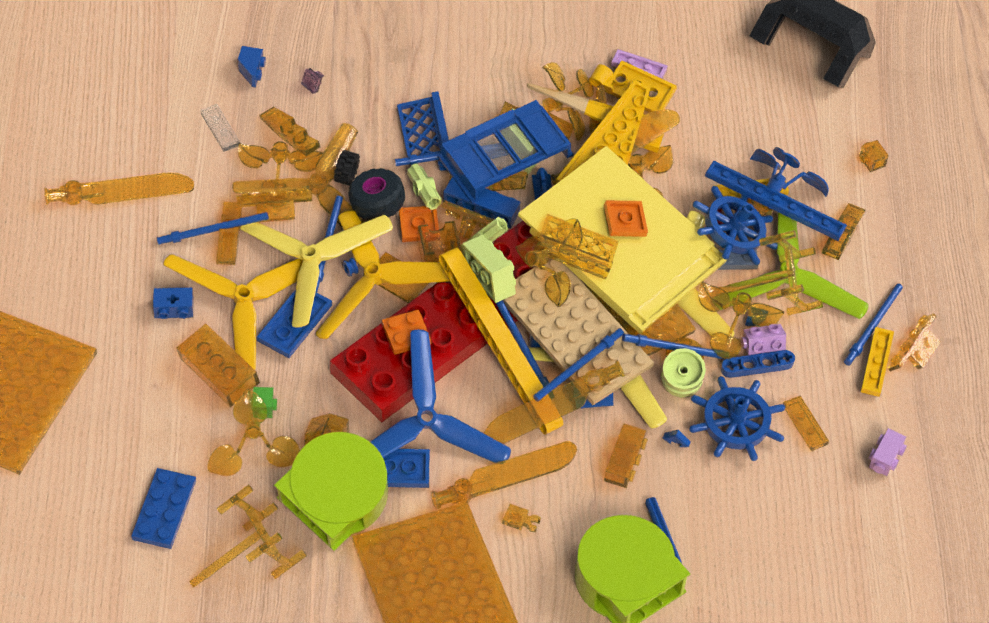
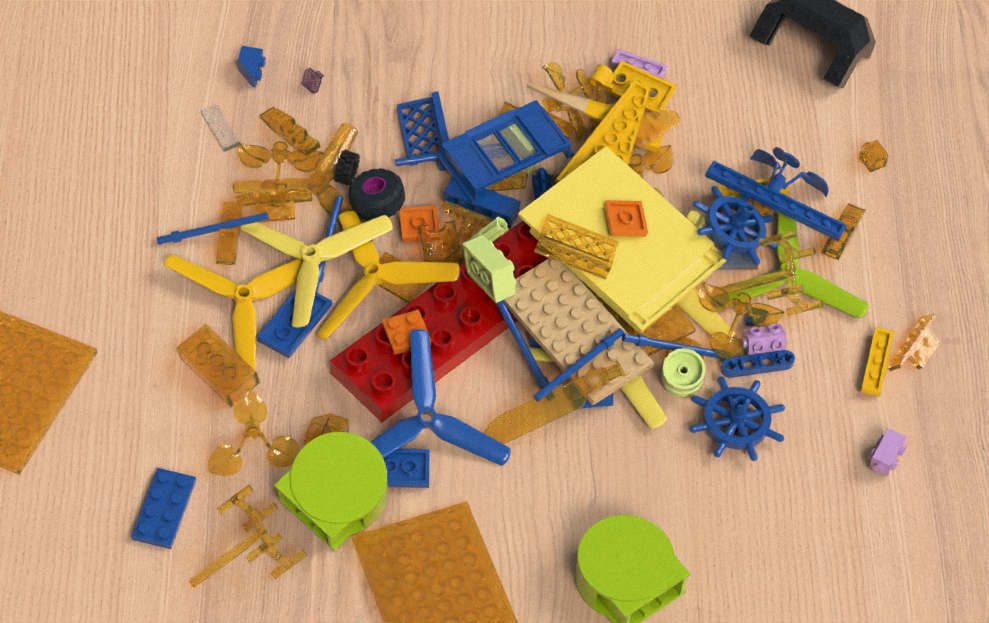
(121, 189): clear yellow piece -> none
(173, 303): blue brick -> none
(267, 396): bright green brick -> none
(350, 267): blue bush -> none
(424, 186): yellowish green piece -> none
(493, 329): yellow beam -> none
(507, 473): clear yellow piece -> none
(518, 517): clear yellow plate -> none
(557, 285): clear yellow plant -> none
(625, 456): clear yellow brick -> none
(658, 520): blue axle -> none
(677, 437): blue tile -> none
(805, 423): clear yellow tile -> none
(857, 348): blue bar -> none

